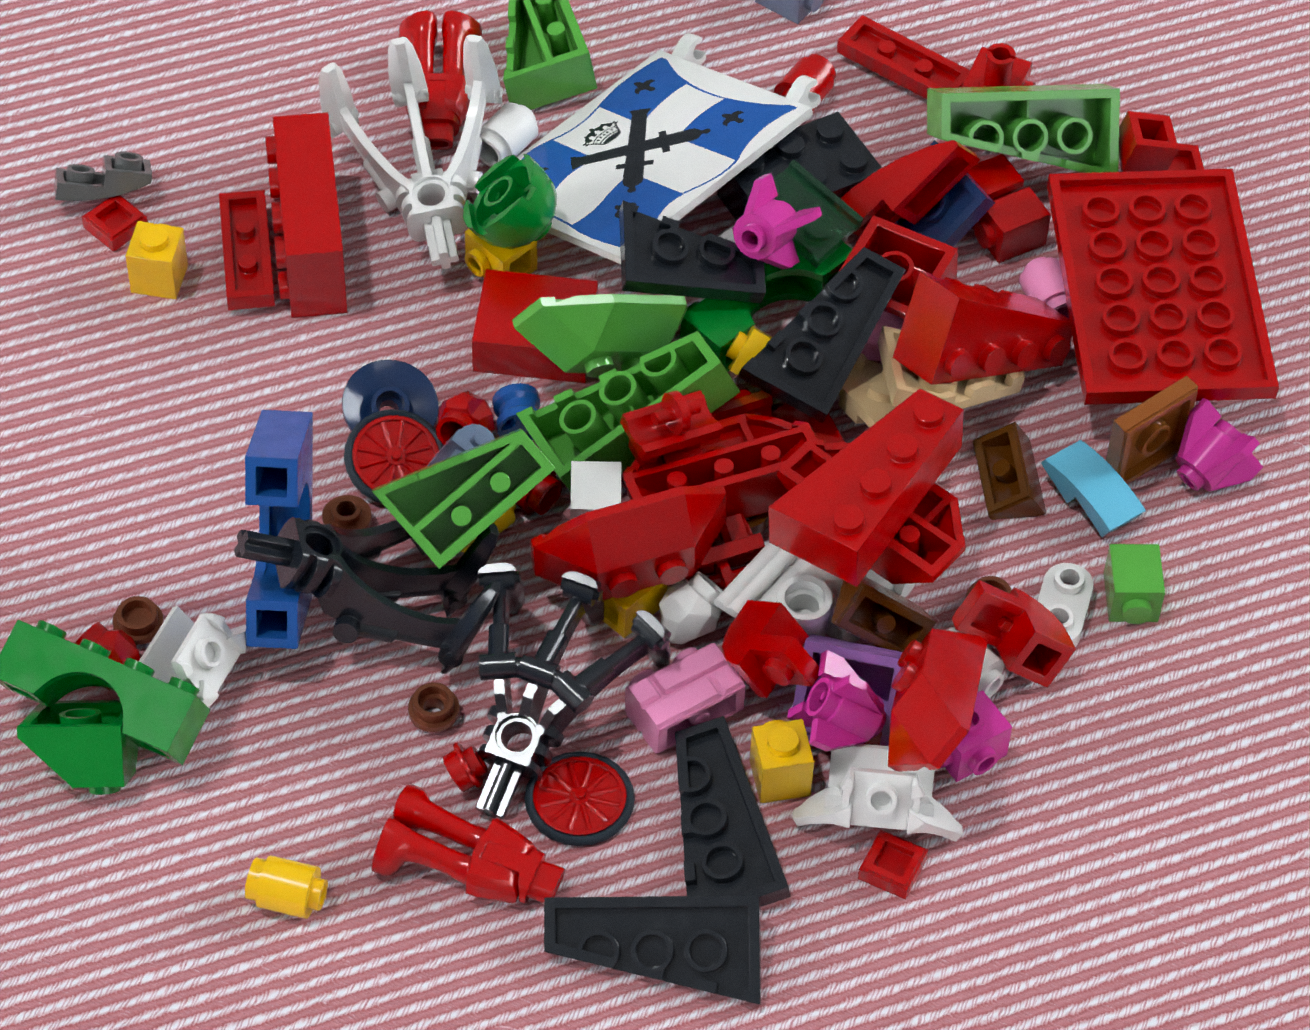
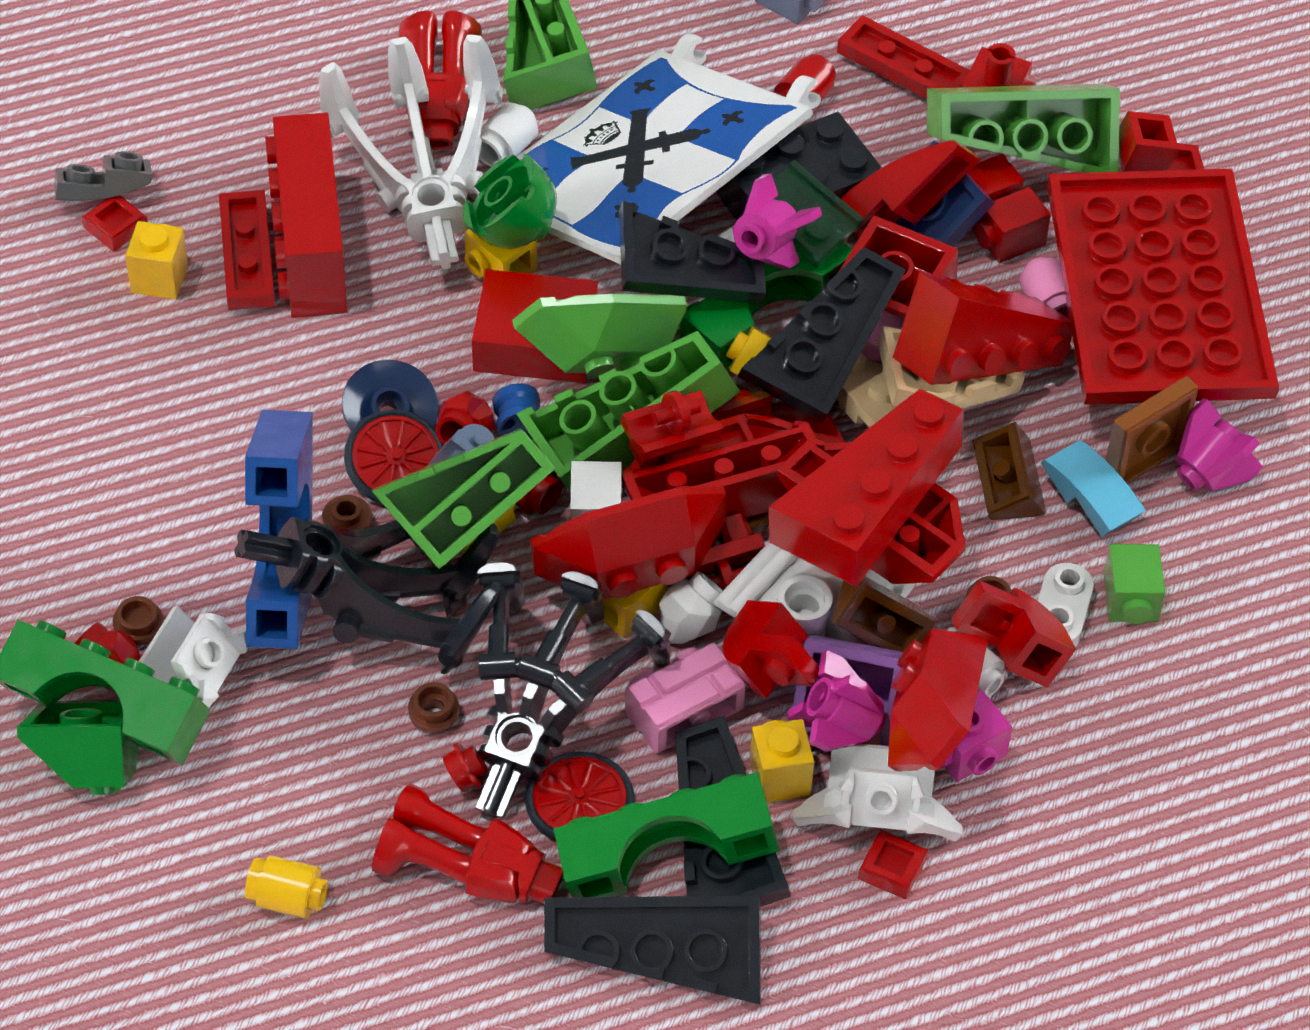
(605, 849): none -> green arch

